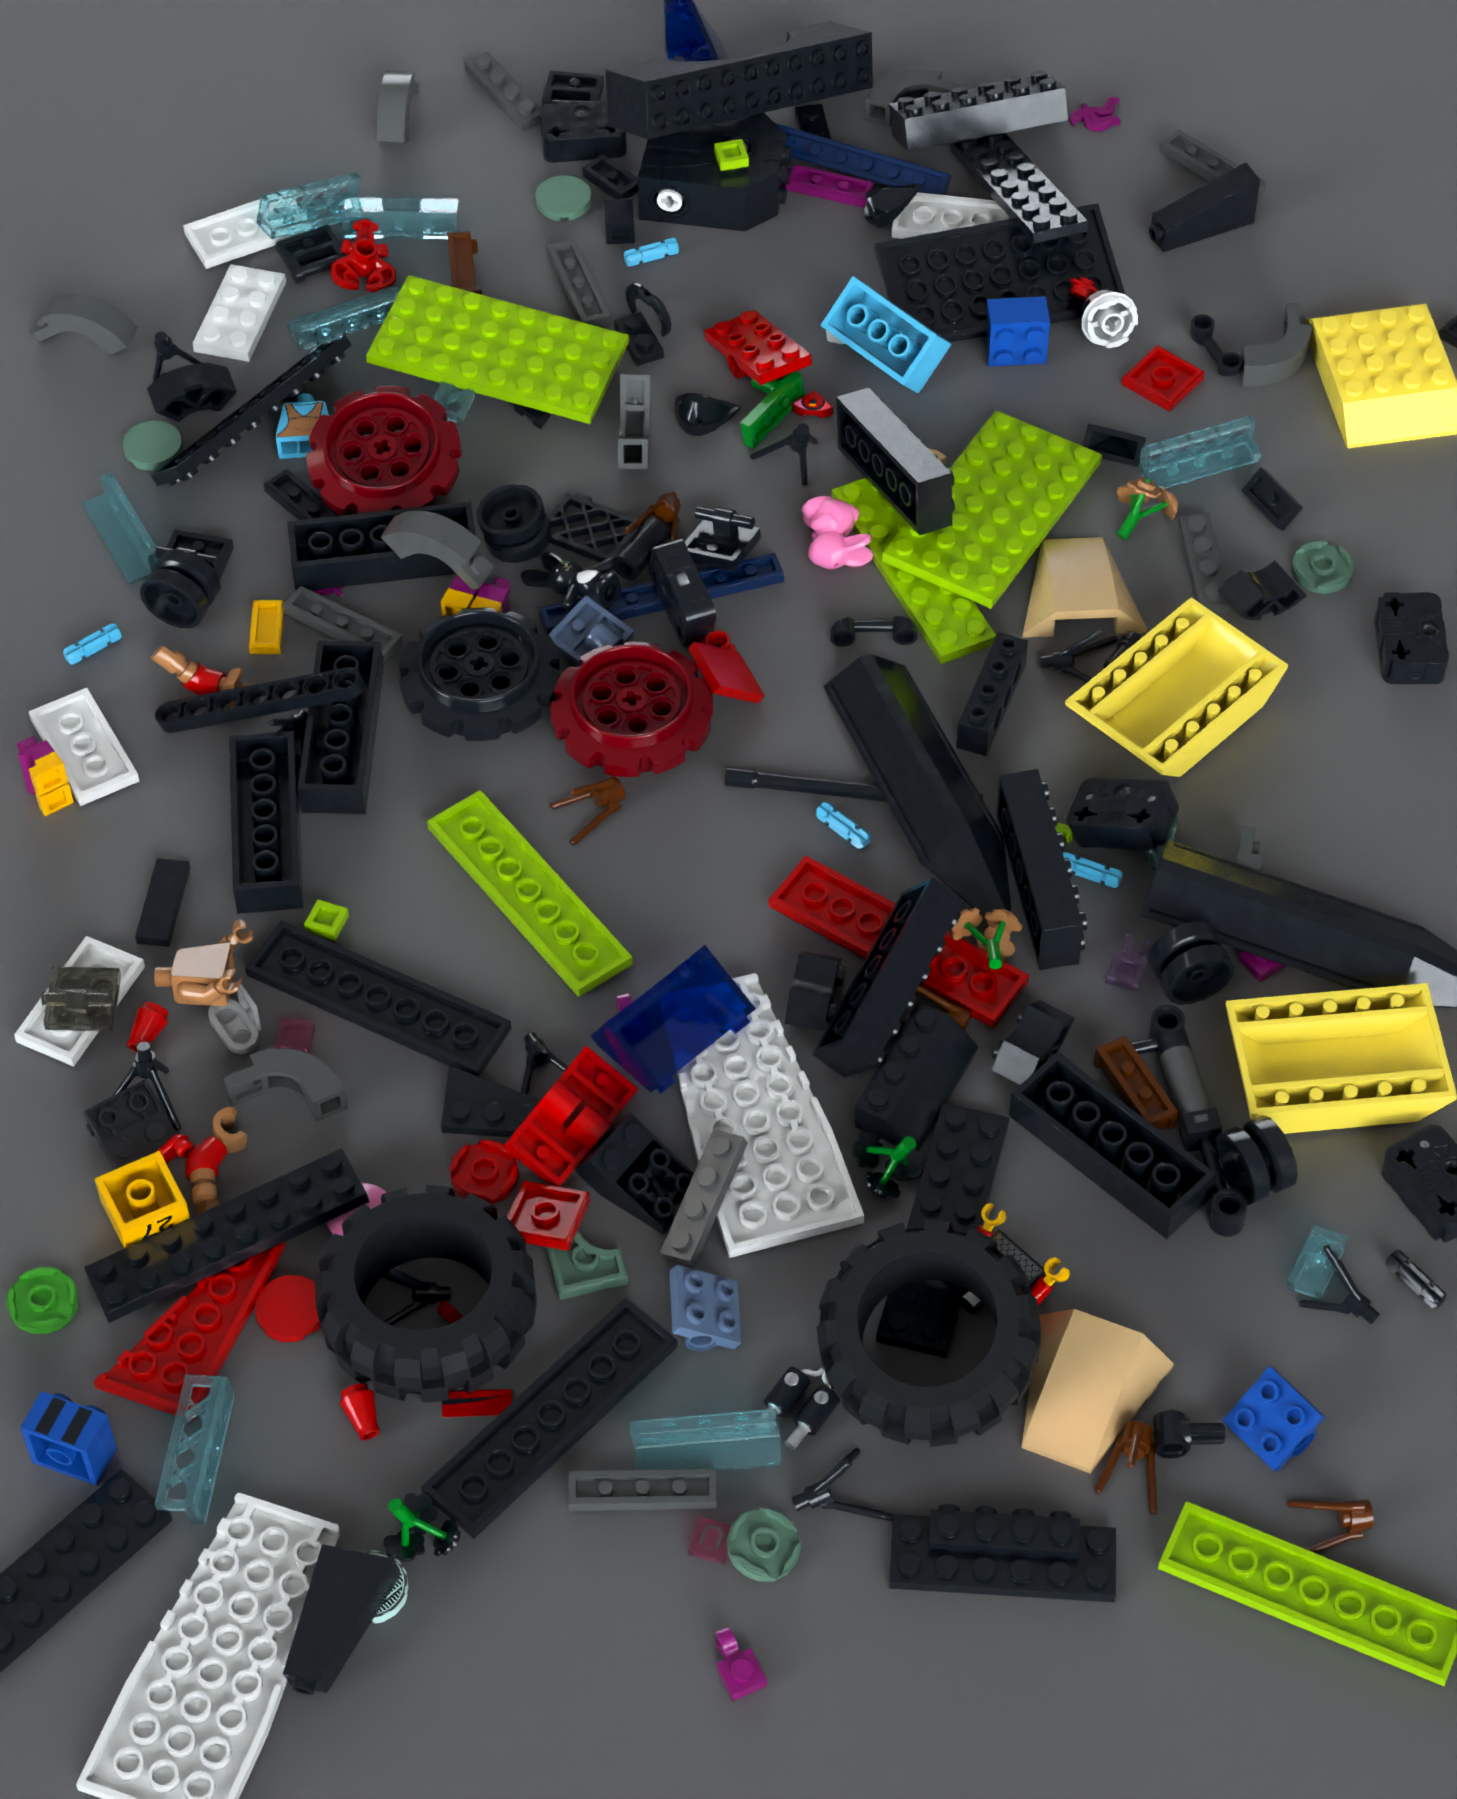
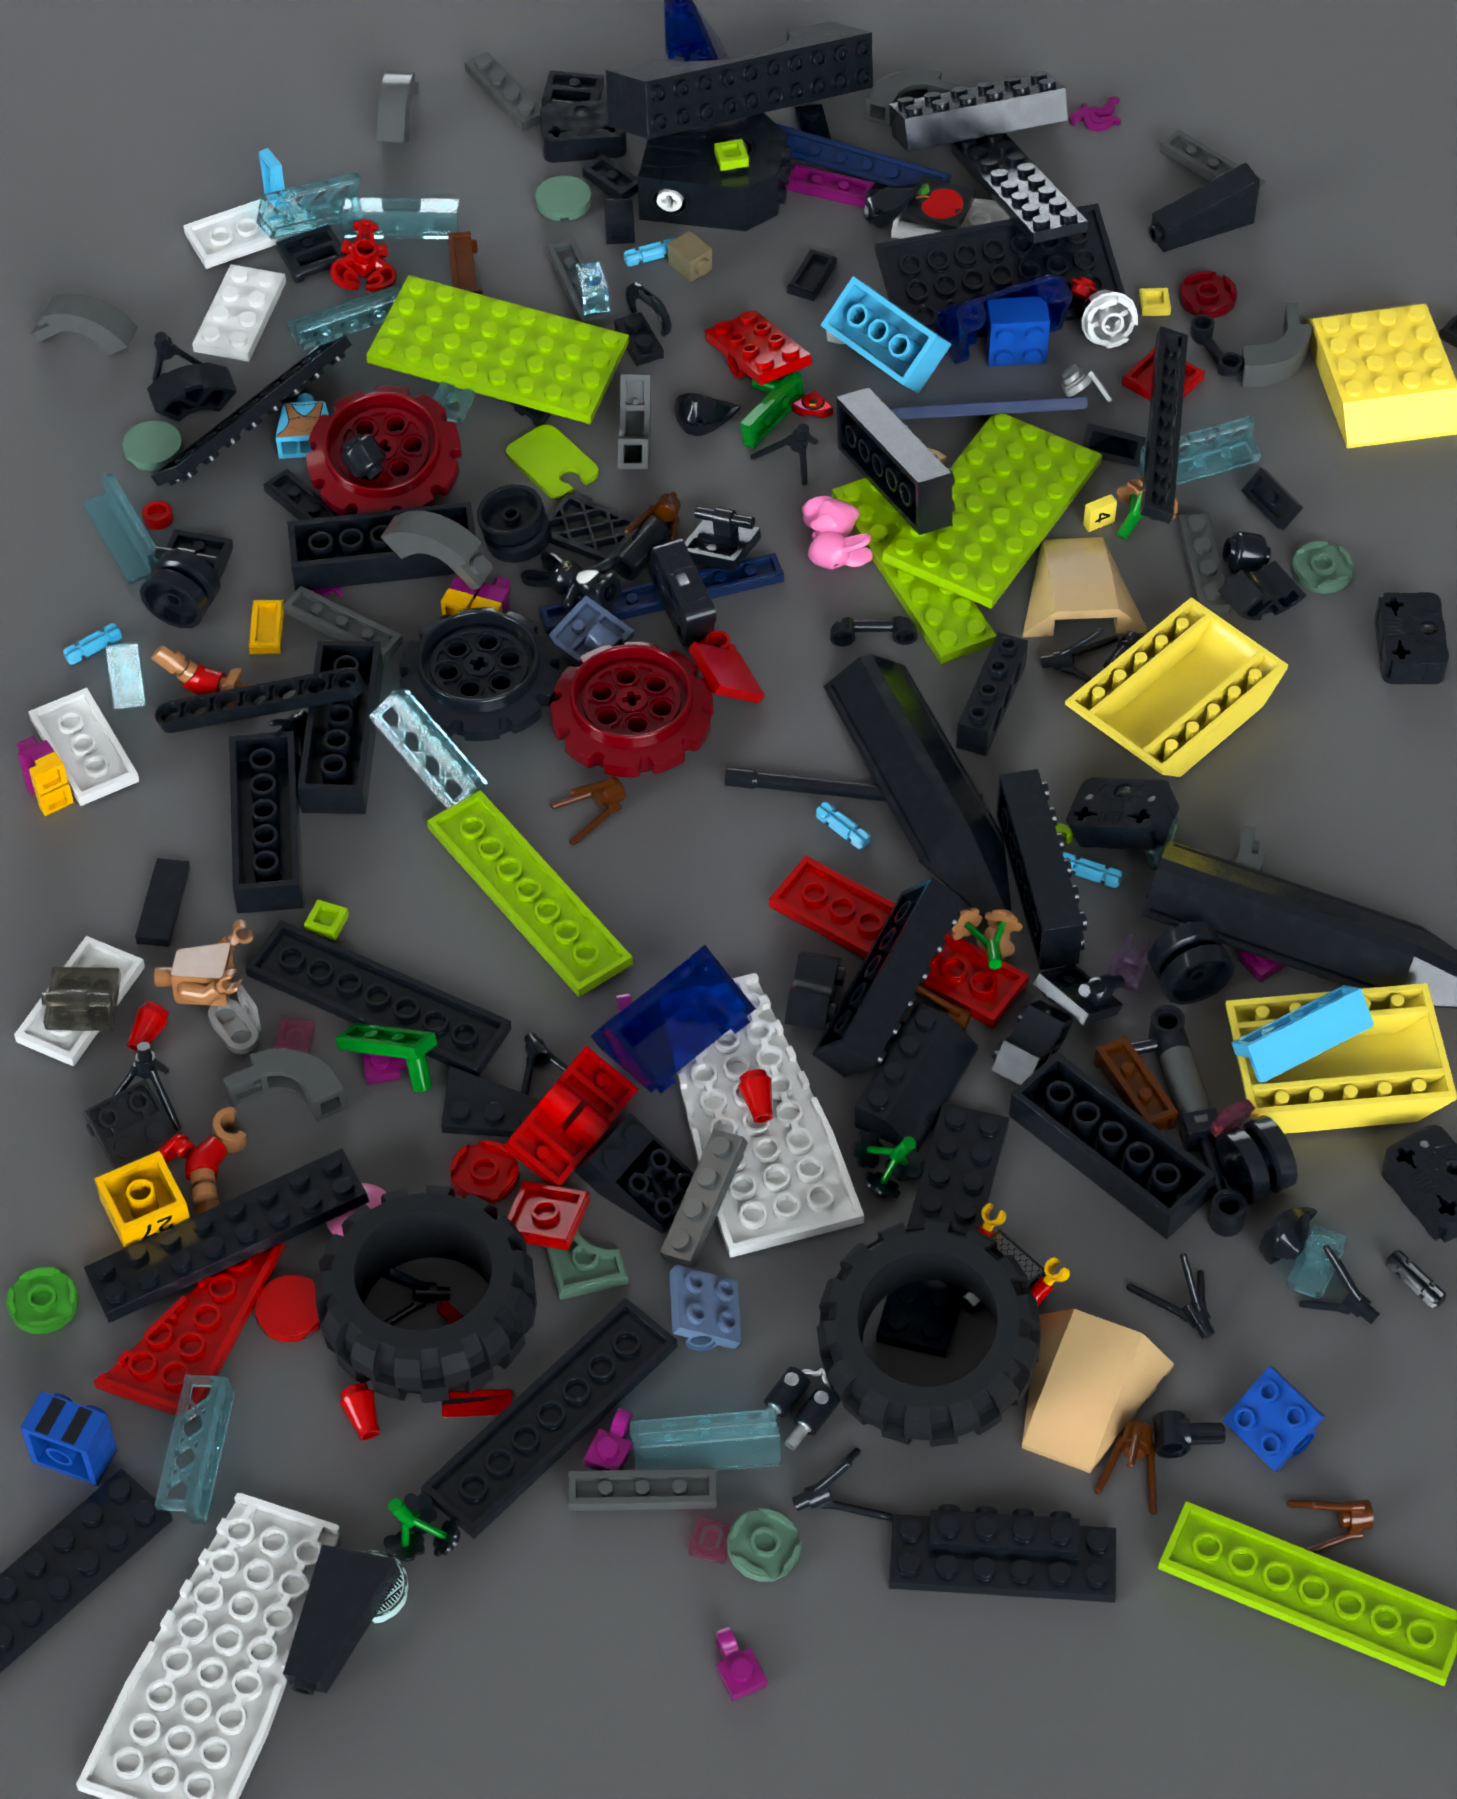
(126, 675): none -> clear light blue tile
(157, 515): none -> red tile
(271, 173): none -> medium azure tile
(363, 456): none -> black head
(382, 1068): none -> magenta plate
(393, 1042): none -> green piece
(435, 740): none -> clear light blue fence
(546, 456): none -> lime piece
(592, 287): none -> clear light blue leg
(611, 1448): none -> magenta plate
(690, 256): none -> dark tan brick
(757, 1093): none -> red cone
(812, 275): none -> black tile
(939, 205): none -> tile
(962, 318): none -> clear blue windscreen
(992, 407): none -> dark blue tile
(1078, 378): none -> light grey bracket
(1079, 994): none -> black plate
(1100, 513): none -> light yellow tile
(1154, 302): none -> light yellow tile
(1164, 425): none -> black plate
(1195, 1311): none -> black plant
(1207, 294): none -> dark red tile
(1232, 1117): none -> clear pink tile
(1246, 552): none -> black head
(1287, 1234): none -> black piece
(1305, 1032): none -> medium azure panel

